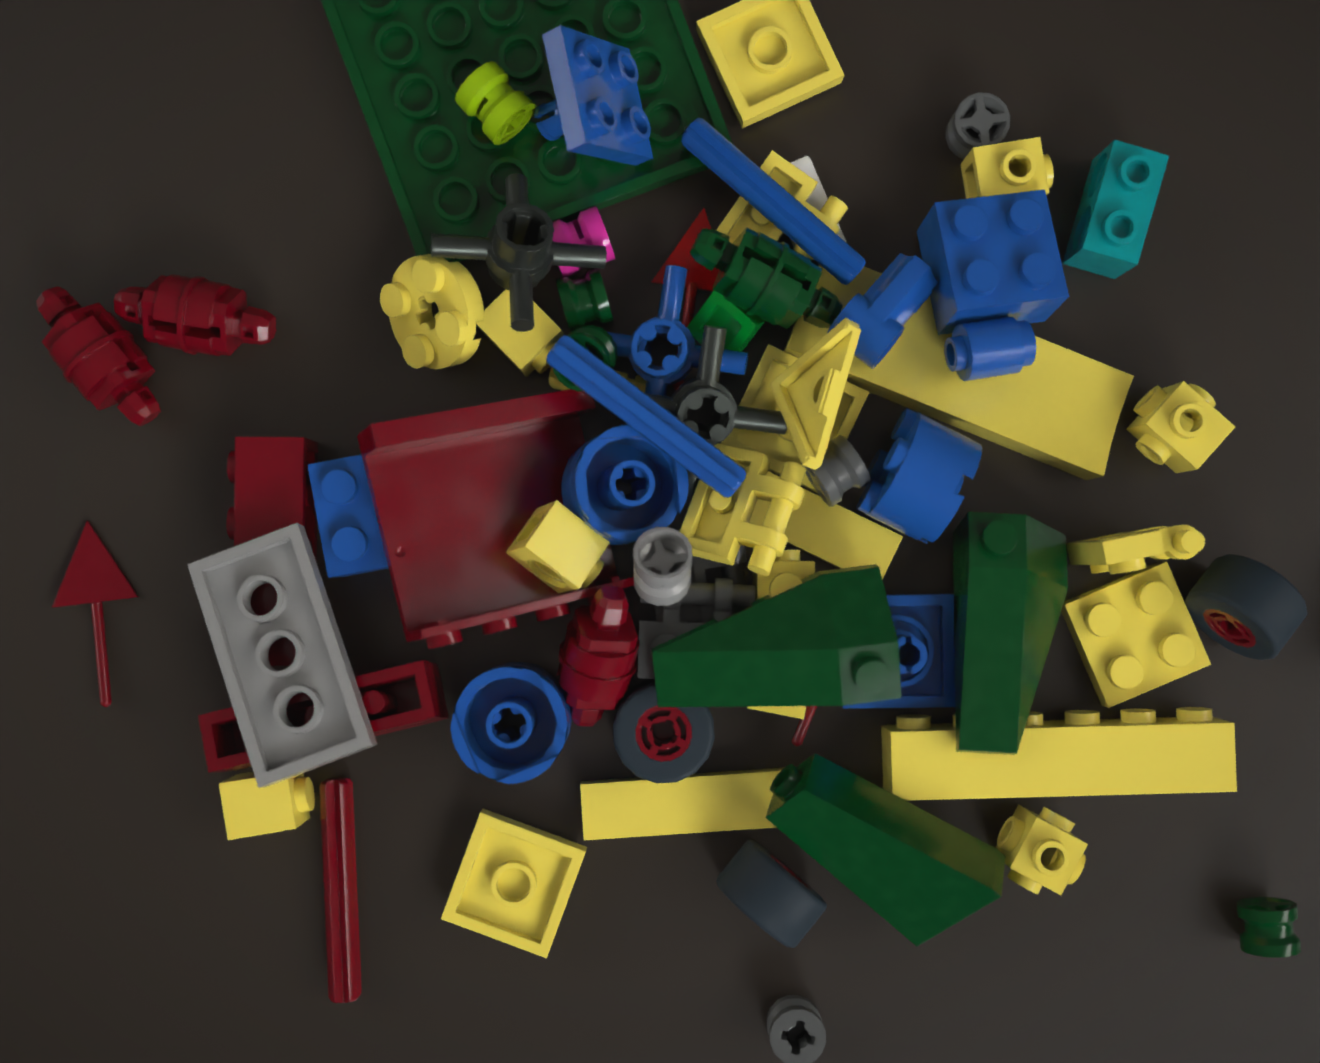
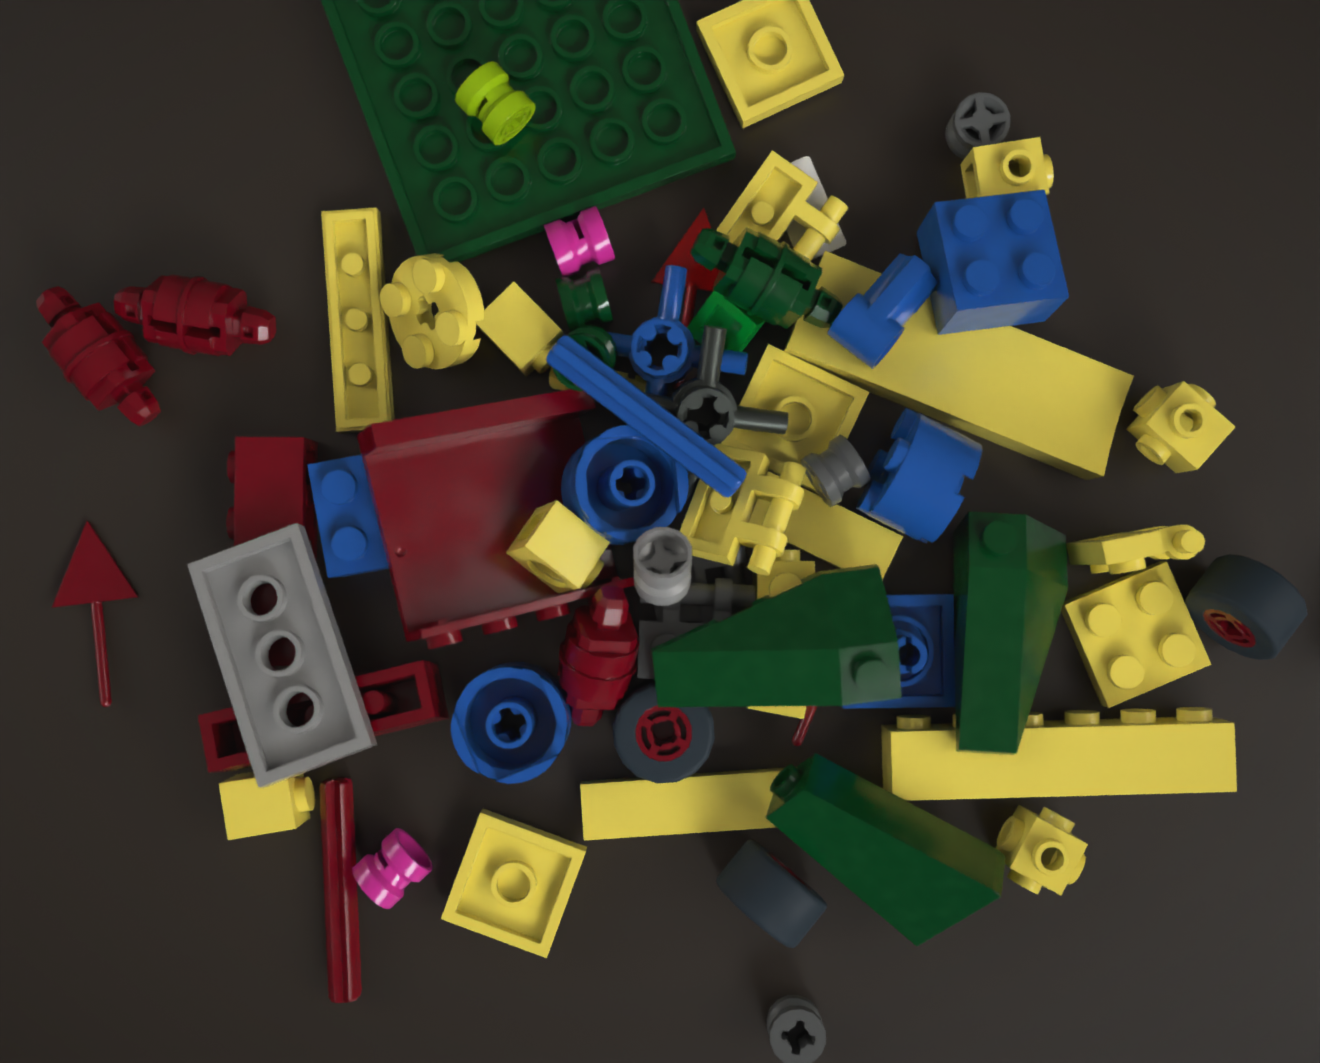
(356, 318): none -> light yellow tile
(392, 868): none -> dark pink wheel
(519, 250): pearl dark grey bar -> none
(595, 98): blue plate -> none
(772, 201): blue axle -> none
(813, 389): light yellow tile -> none
(990, 348): blue brick -> none
(1115, 209): teal brick -> none
(1268, 927): dark green wheel -> none

